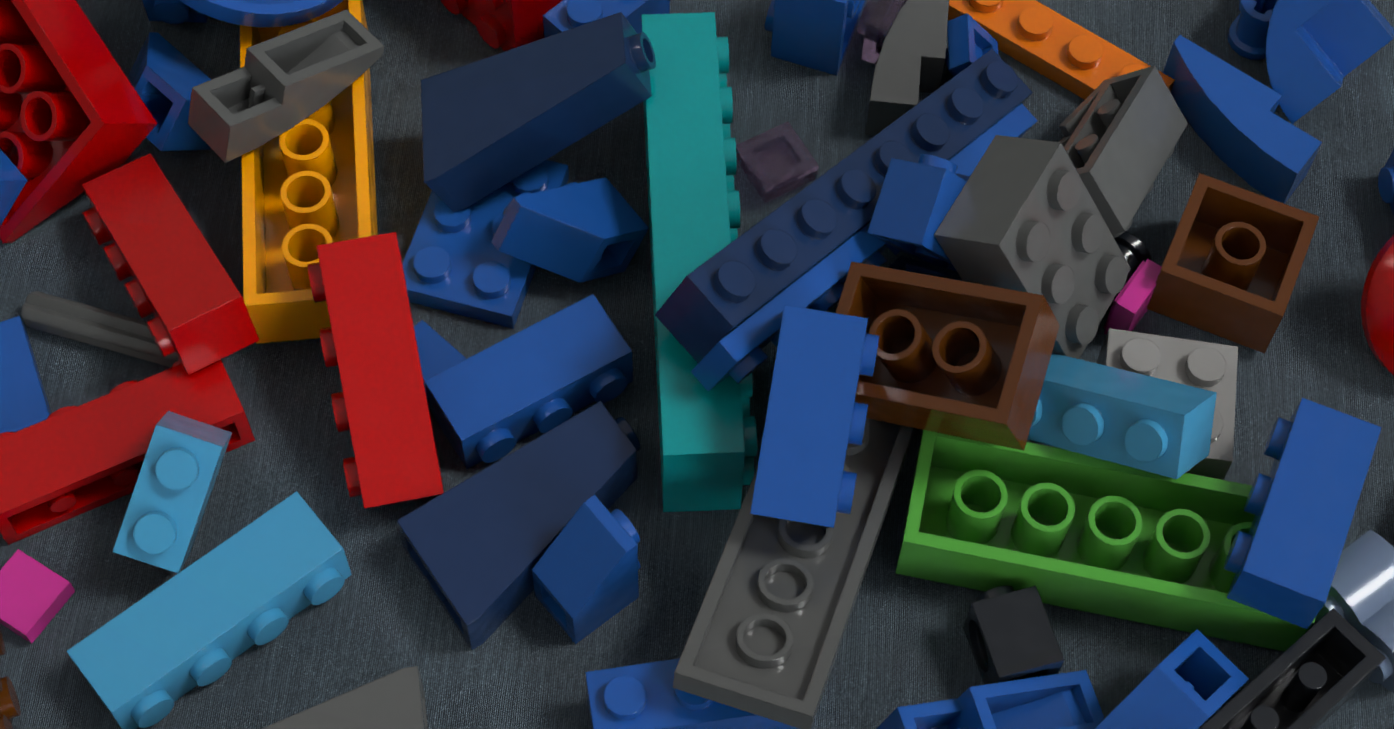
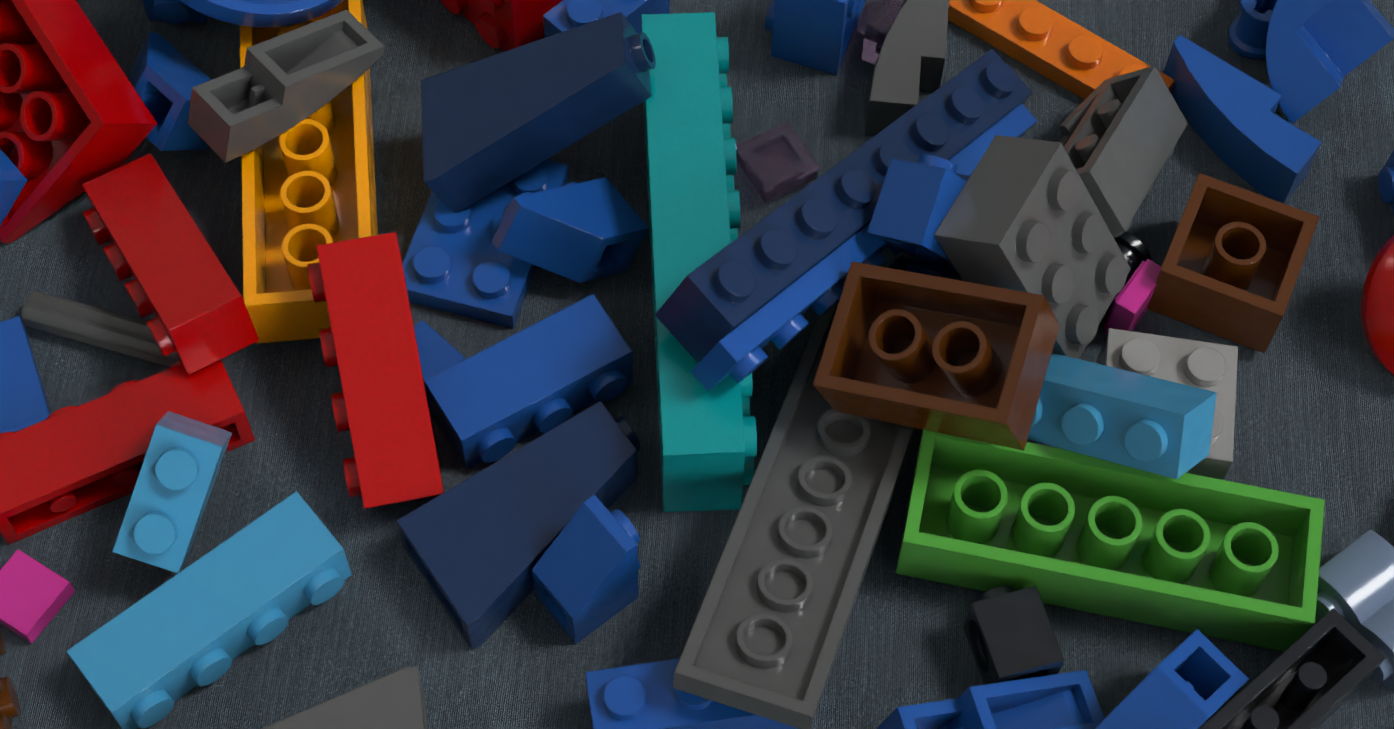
(813, 416): blue brick -> none
(966, 43): blue plate -> none
(1301, 512): blue brick -> none

